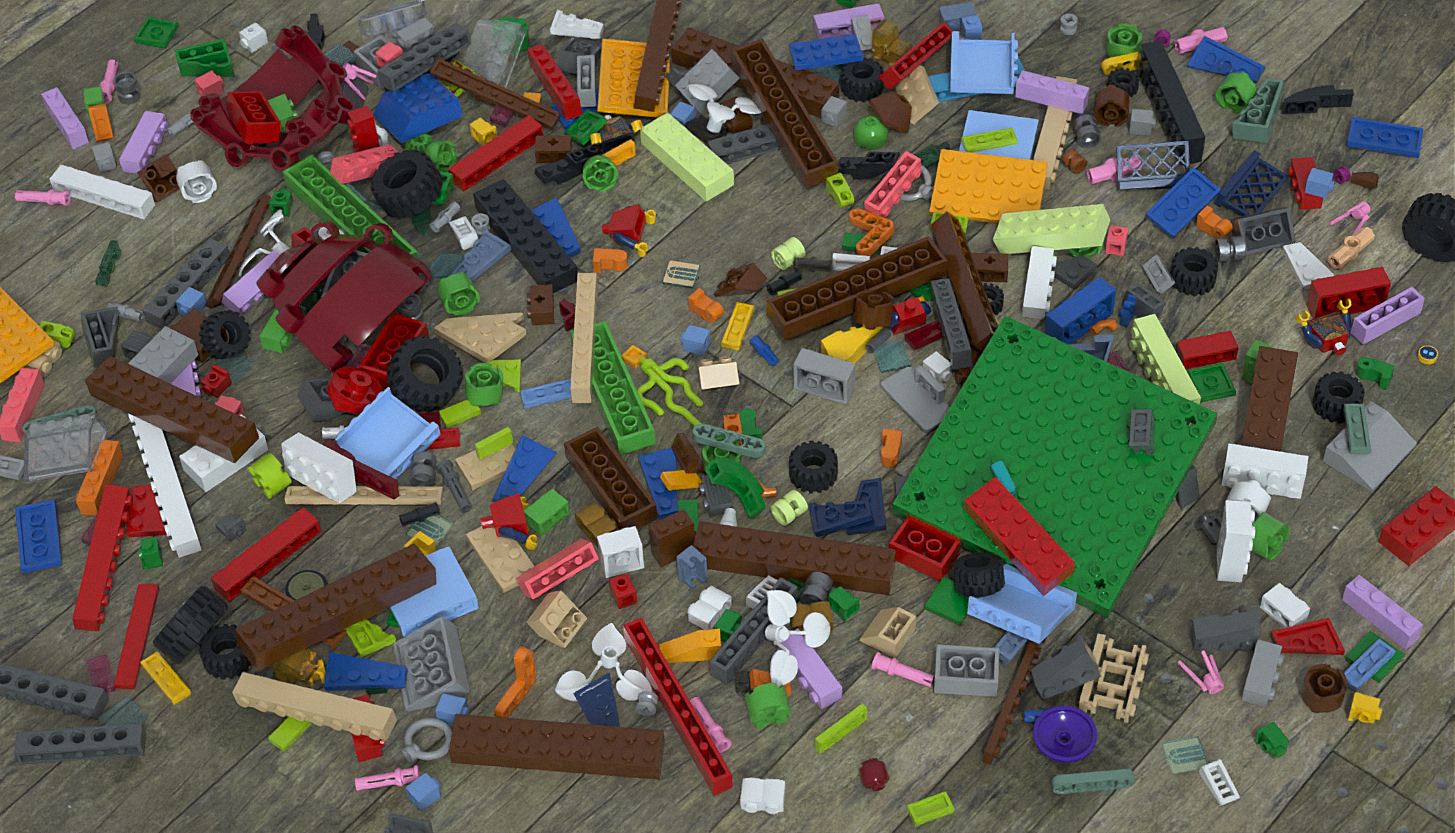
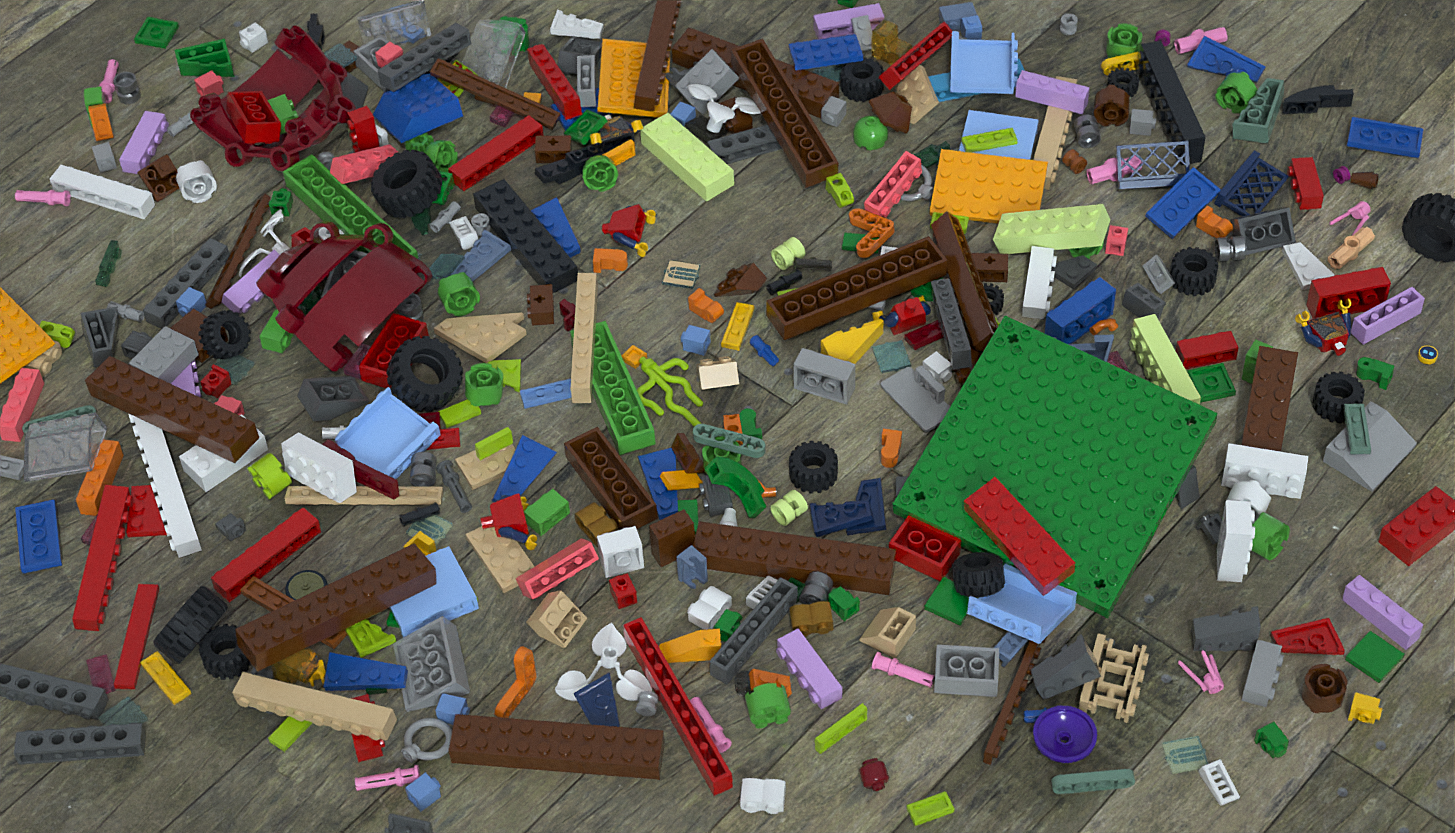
(65, 118): lavender brick -> none
(150, 553): green brick -> none
(352, 72): bright pink plant -> none
(352, 389): red piece -> none
(364, 196): clear light blue piece -> none
(414, 34): light grey brick -> none
(482, 131): yellow brick -> none
(817, 630): white plant -> none
(844, 261): white tile -> none
(867, 167): black slope -> none
(874, 309): reddish brown brick -> none
(878, 340): dark grey axle -> none
(1001, 473): teal bar -> none
(1127, 311): blue plate -> none
(1142, 431): dark grey hinge -> none
(1284, 606): white brick -> none
(1319, 183): medium blue brick -> none
(1368, 664): medium blue tile -> none

